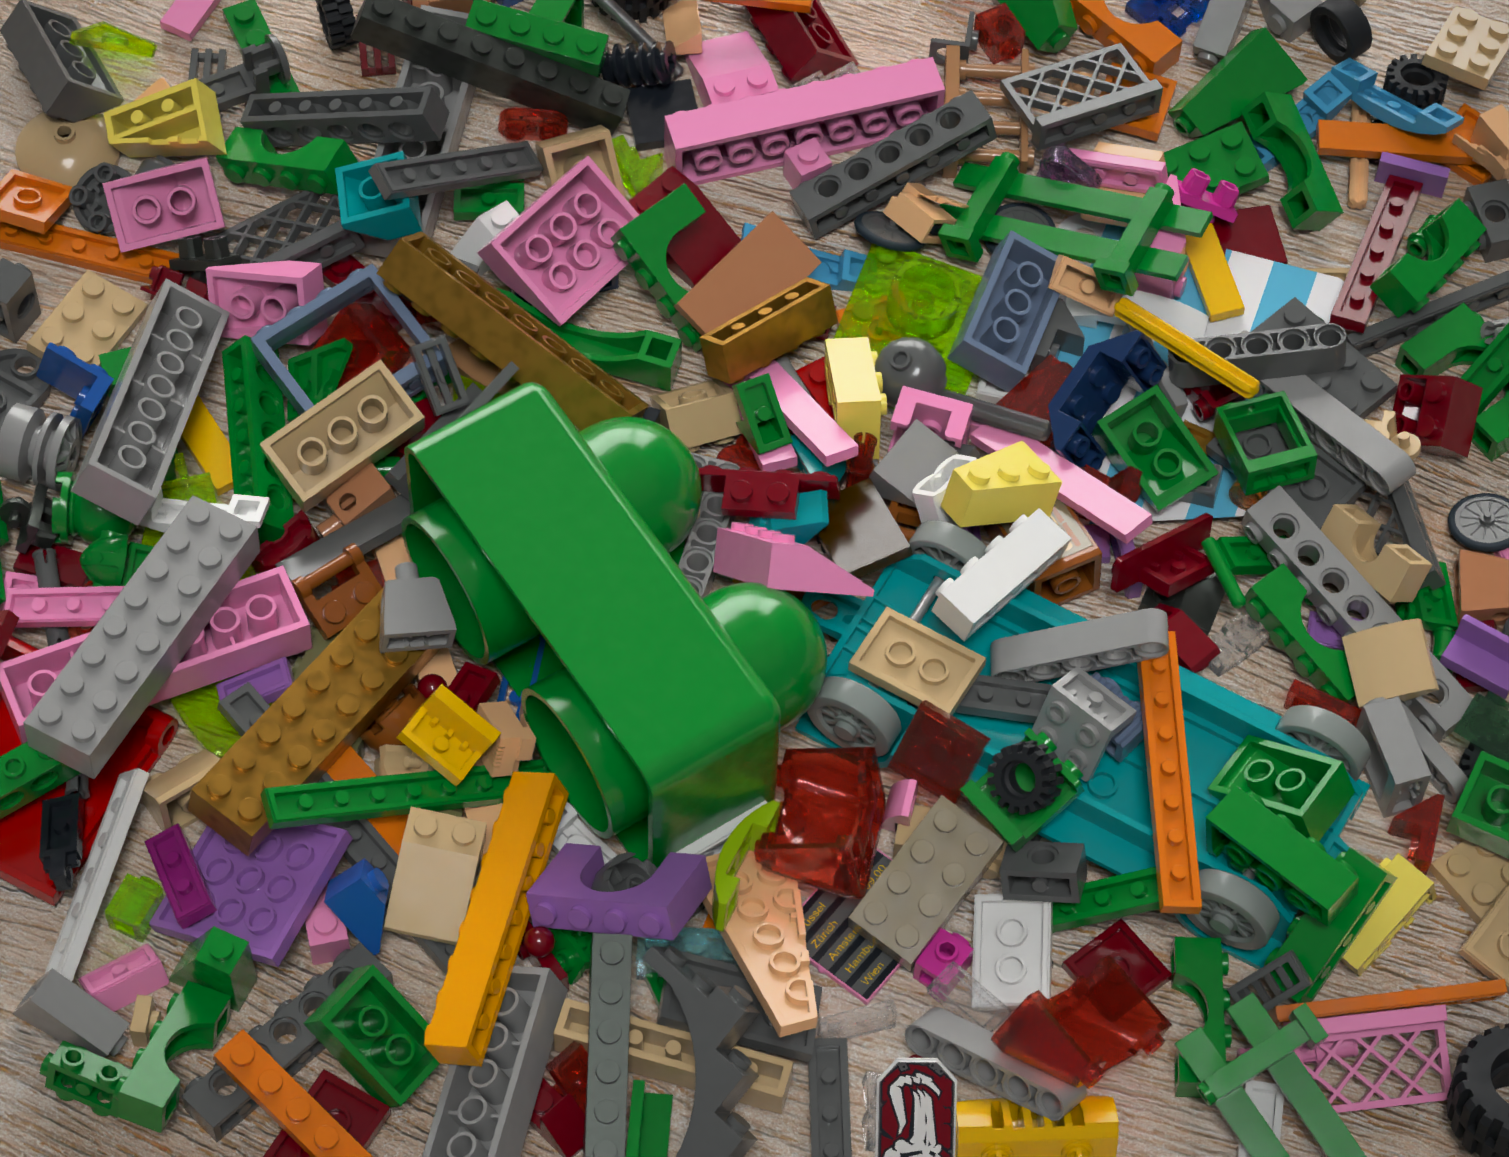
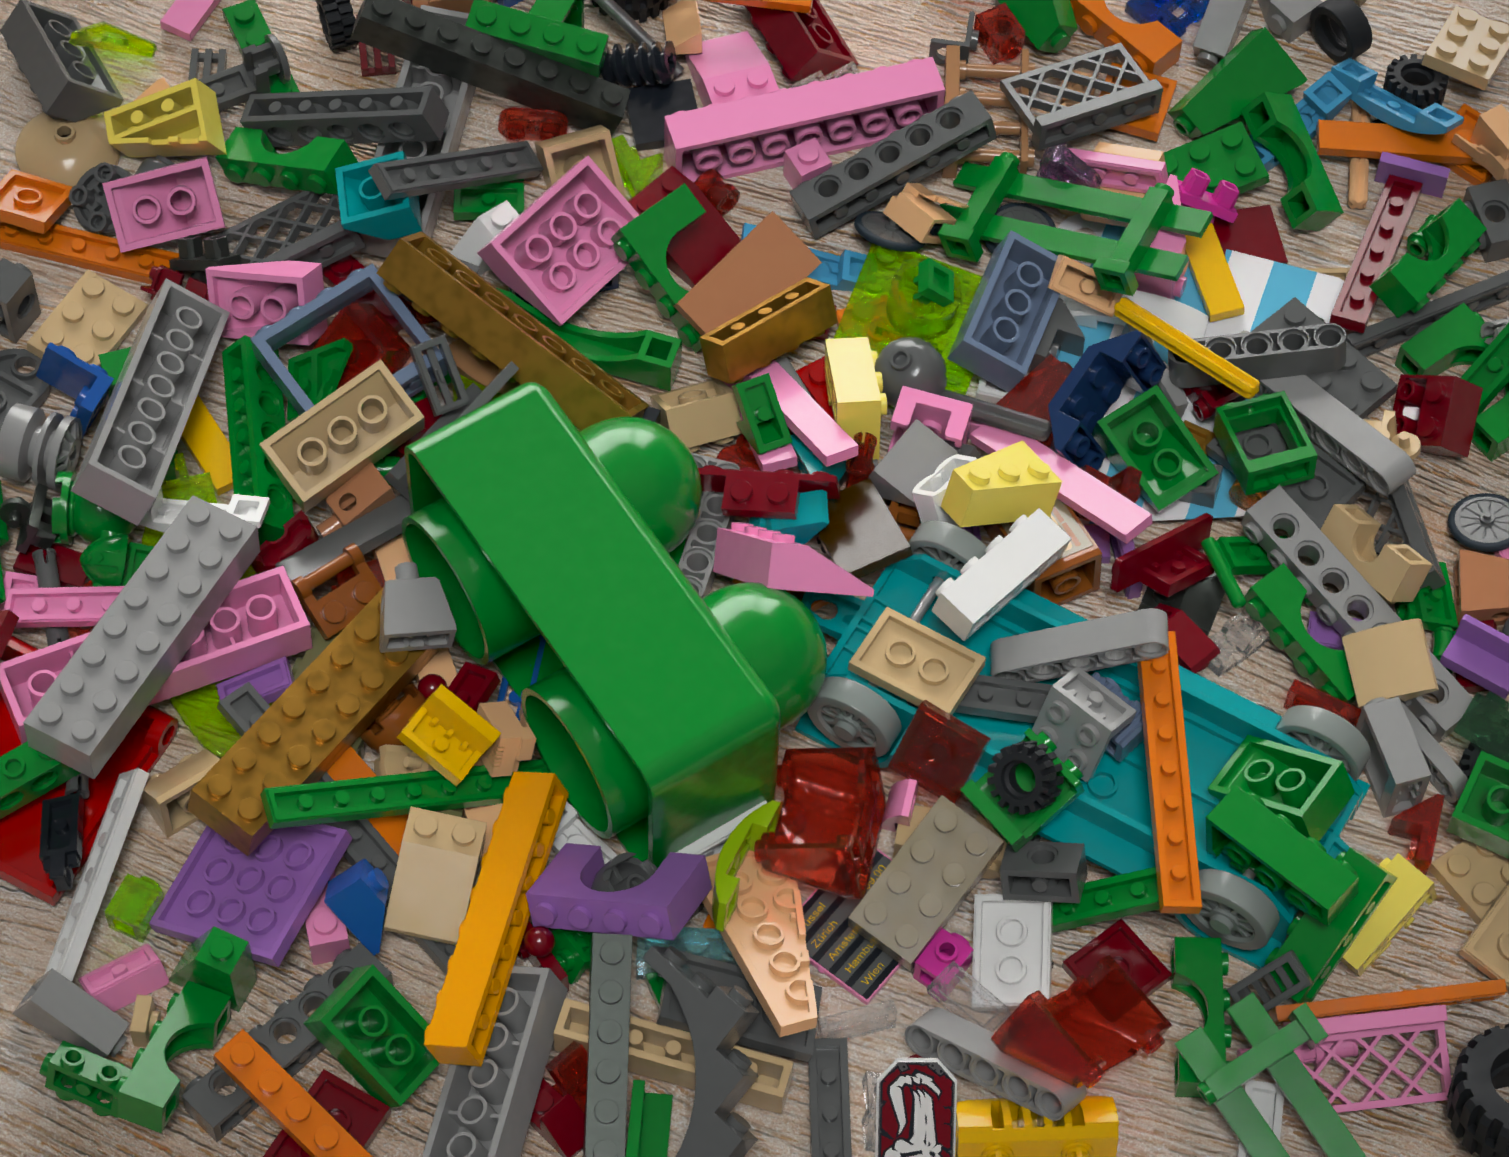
(180, 876): magenta tile -> none
(720, 194): none -> clear red wheel
(934, 283): none -> green tile

